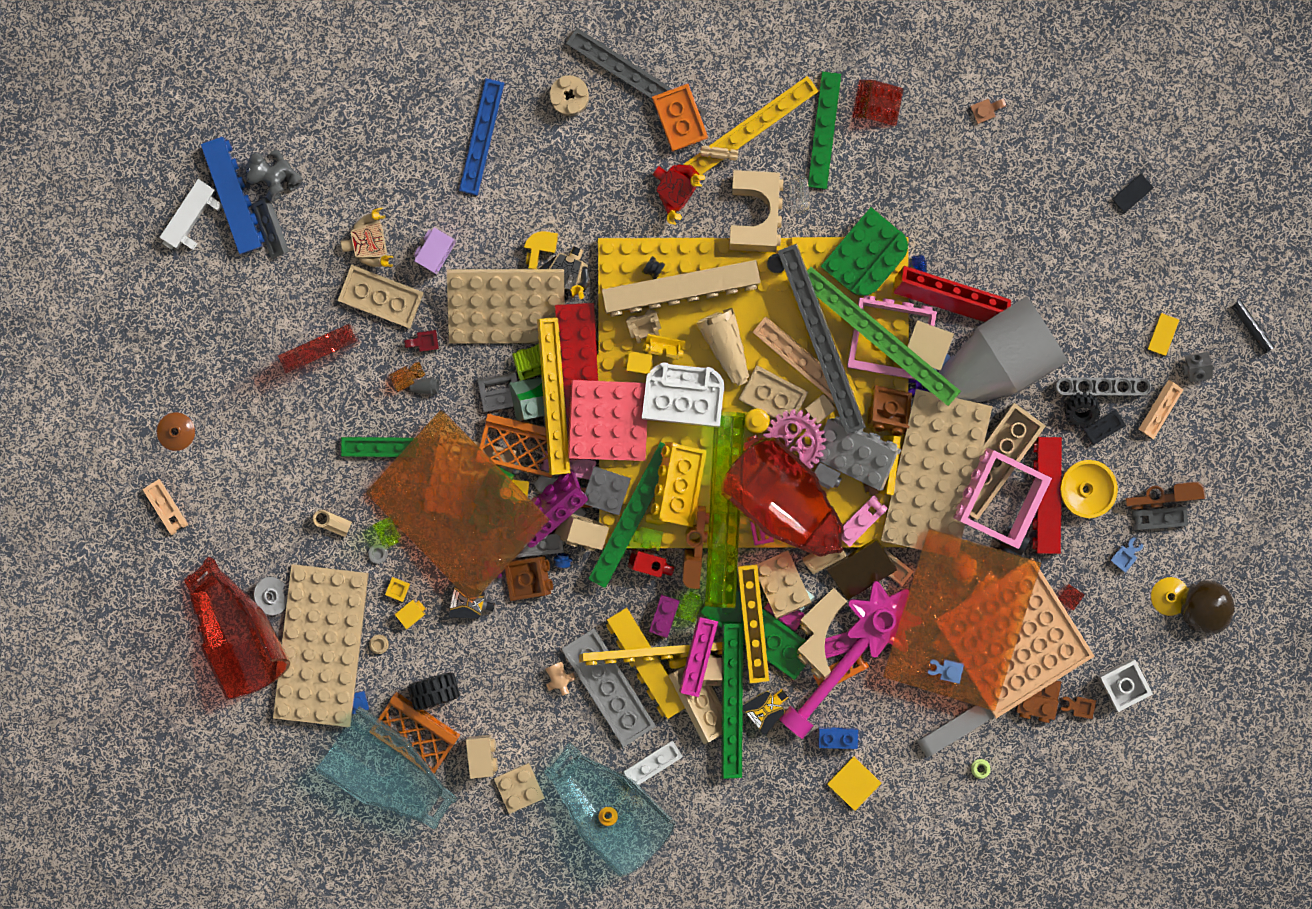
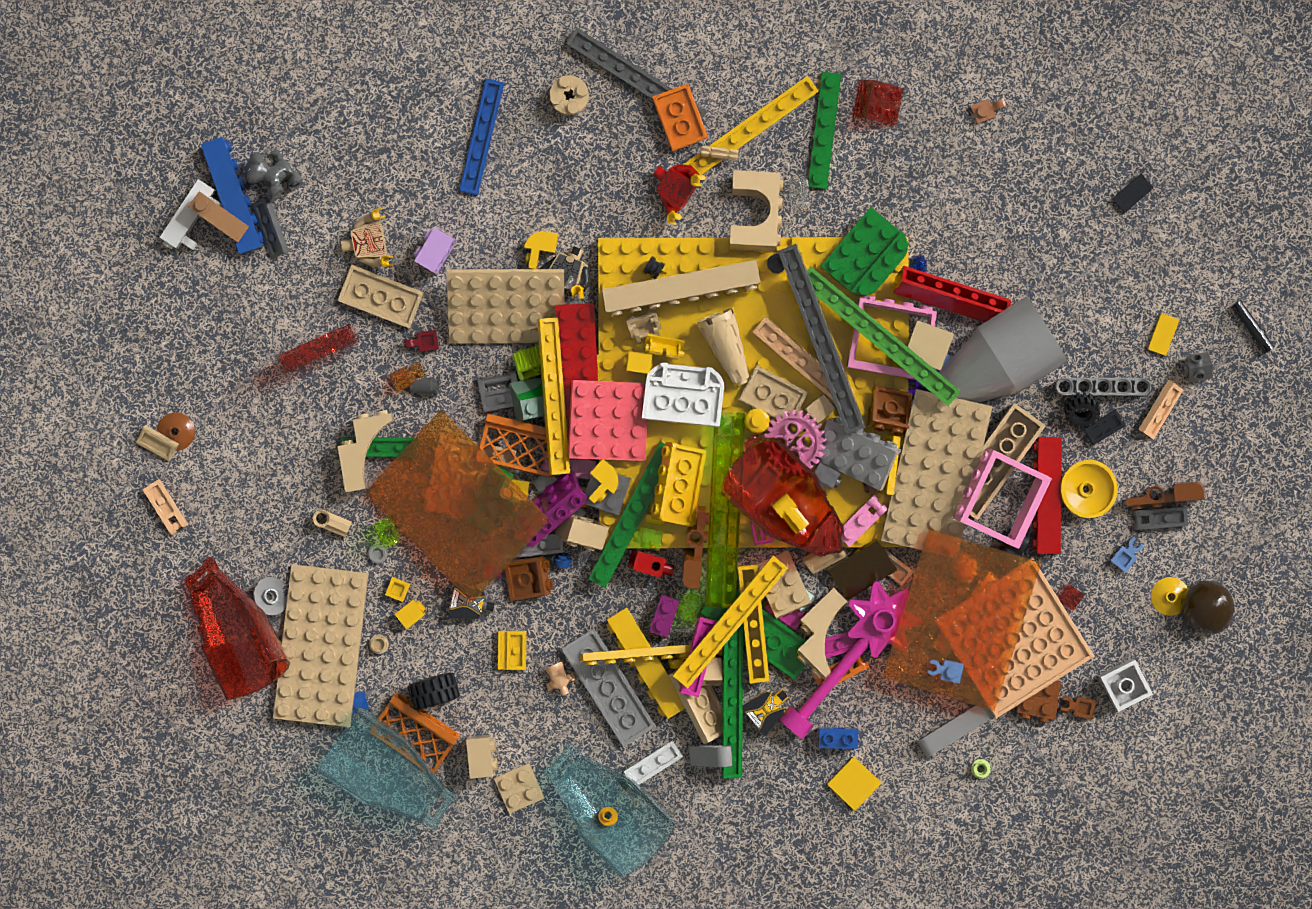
(157, 443): none -> tan tile
(218, 216): none -> medium nougat slope
(353, 455): none -> tan arch
(512, 650): none -> yellow plate
(608, 477): none -> yellow brick
(710, 755): none -> light grey beam
(730, 621): none -> yellow plate
(787, 509): none -> yellow piece

